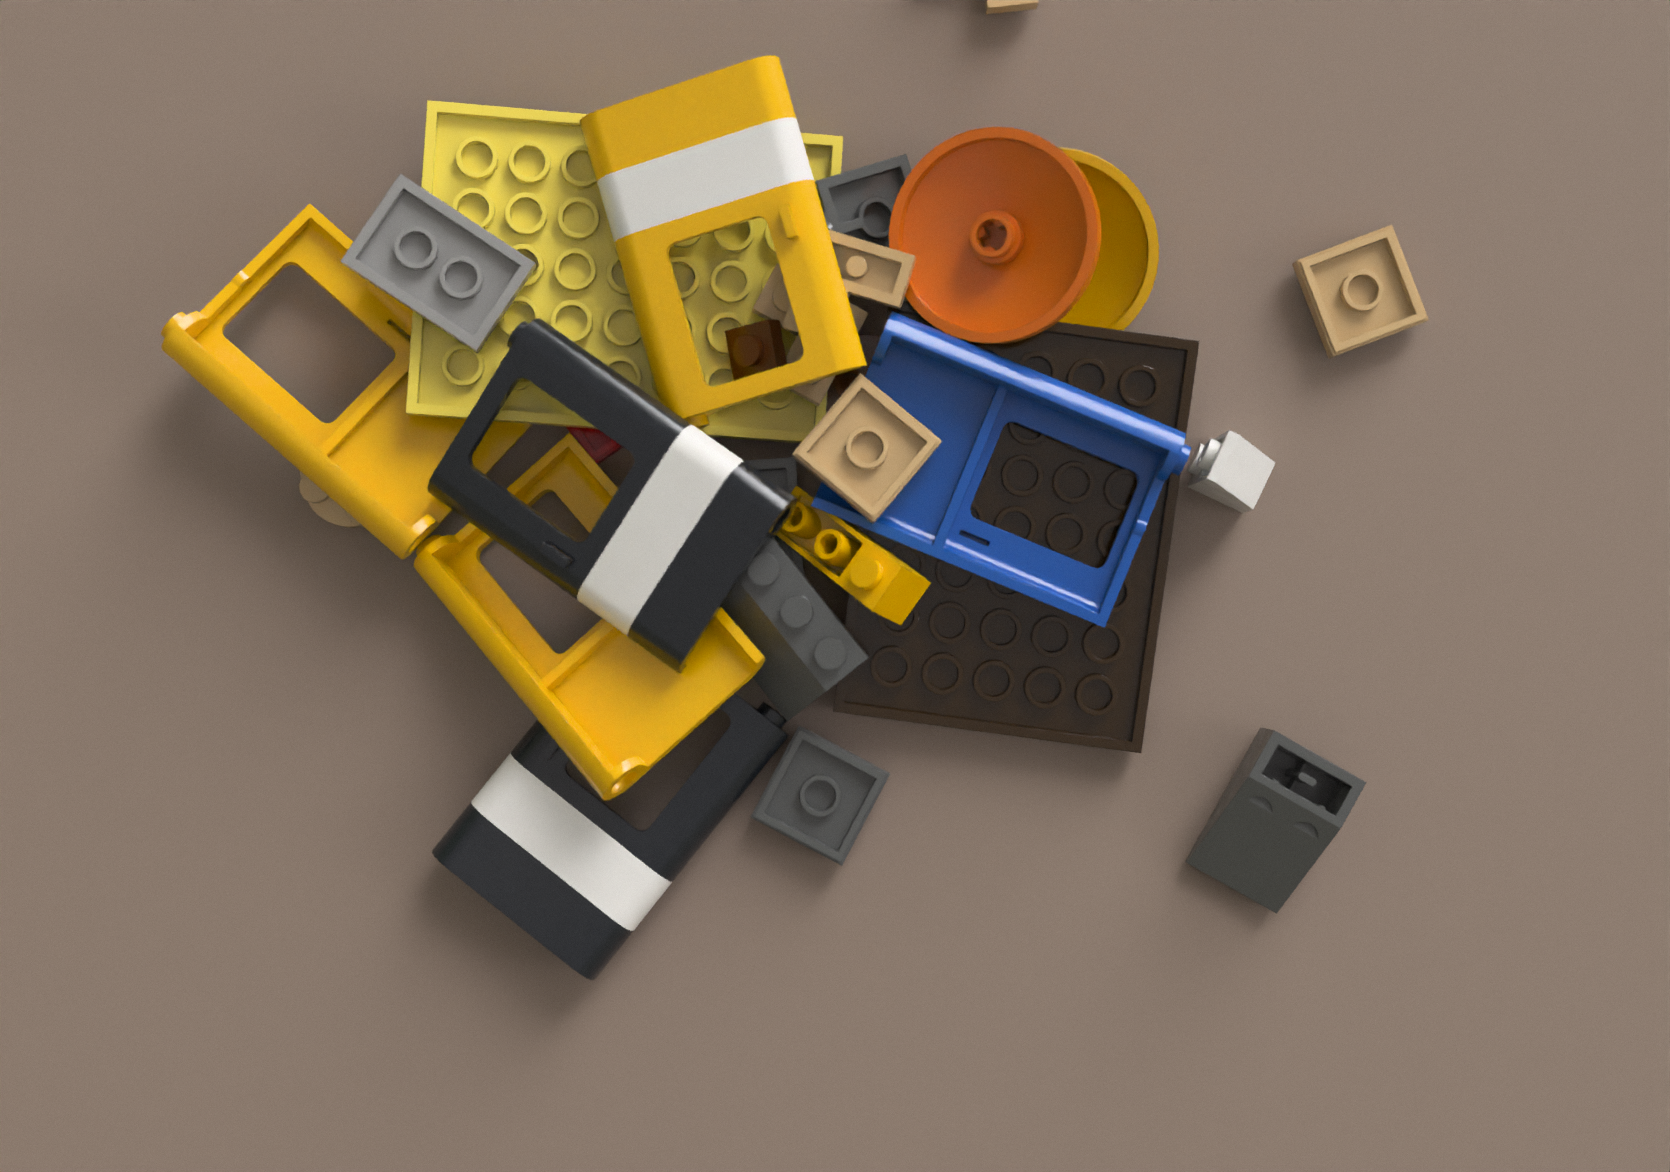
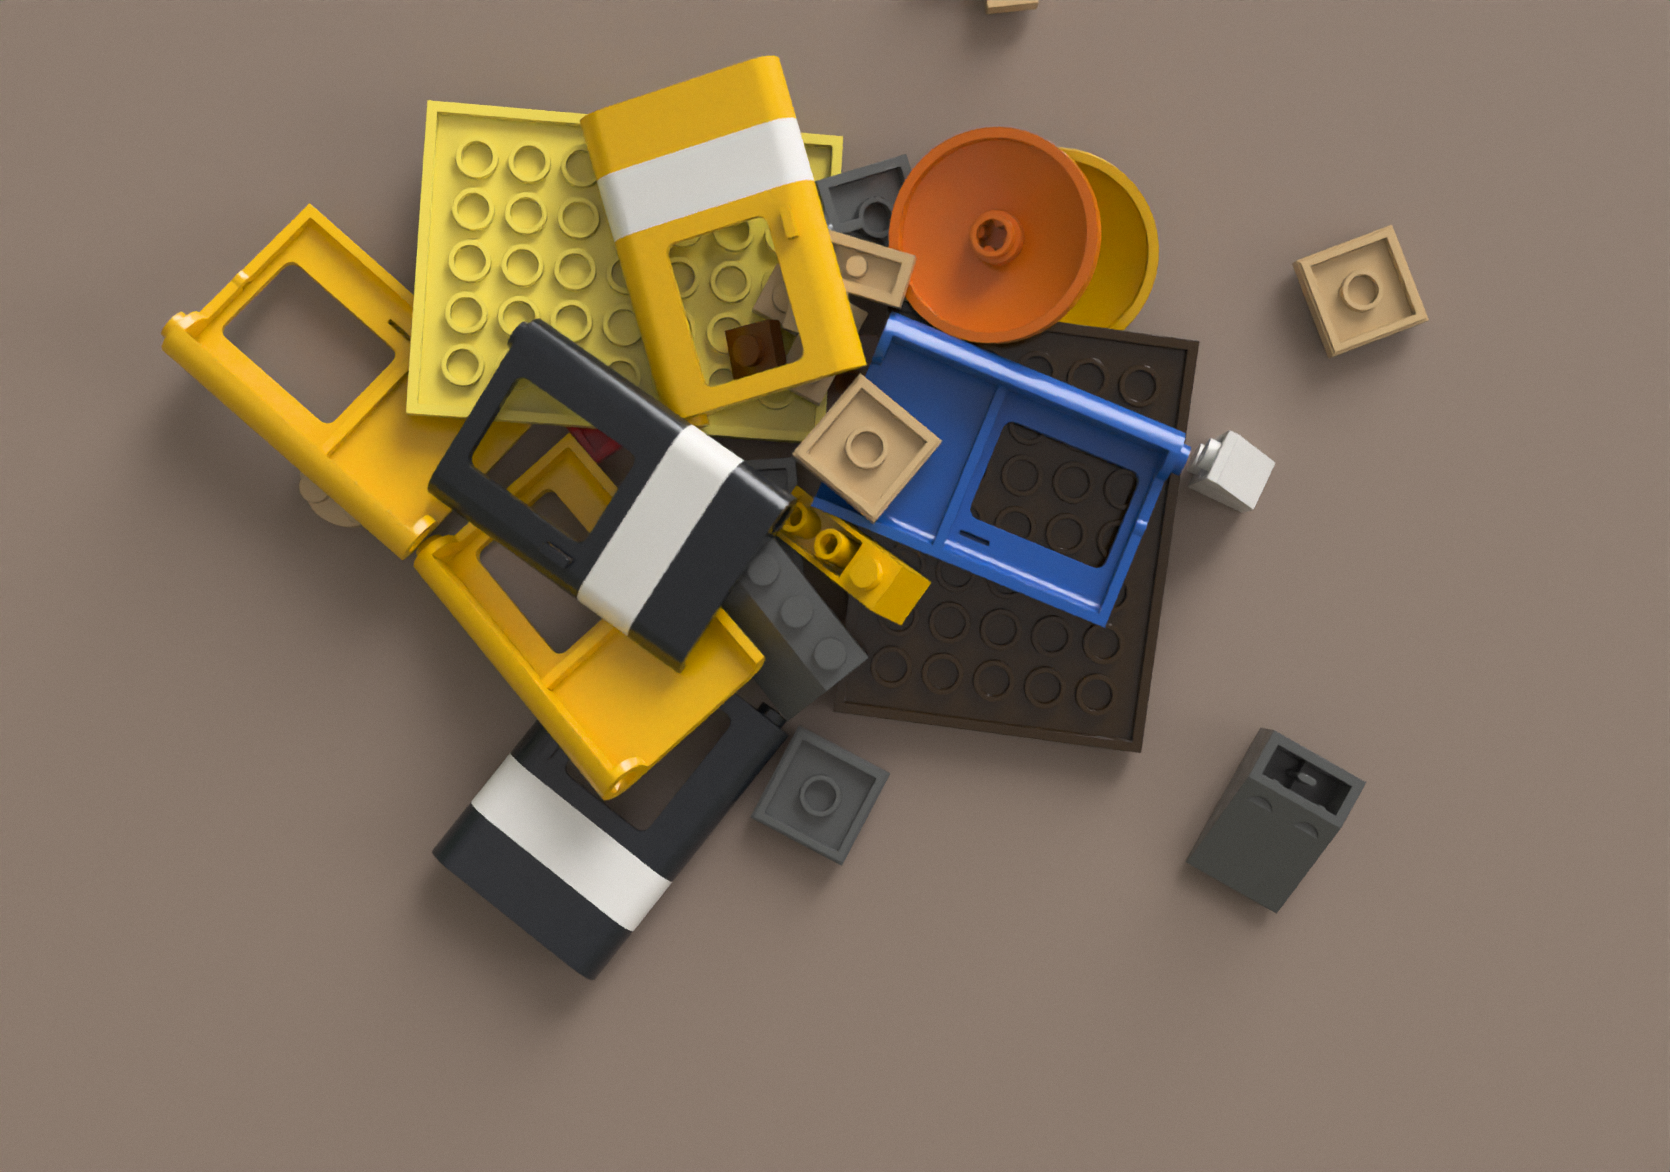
(438, 263): light grey plate -> none

